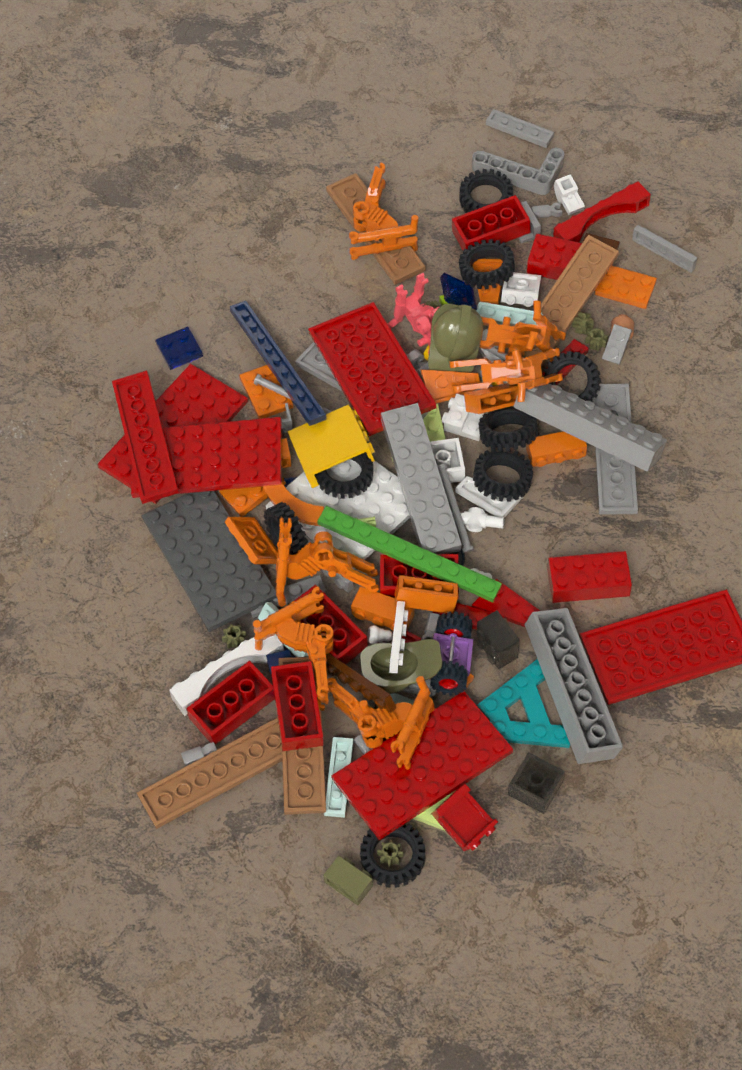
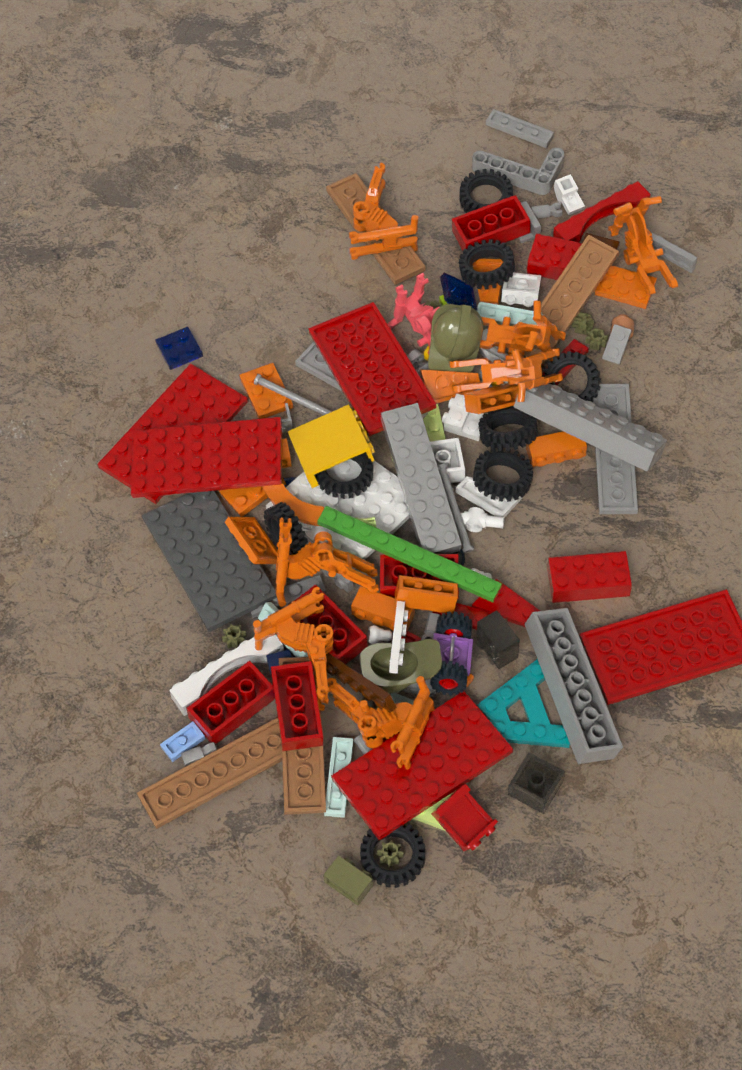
(145, 437): red plate -> none
(182, 741): none -> light blue plate
(278, 363): dark blue plate -> none
(639, 243): none -> orange piece

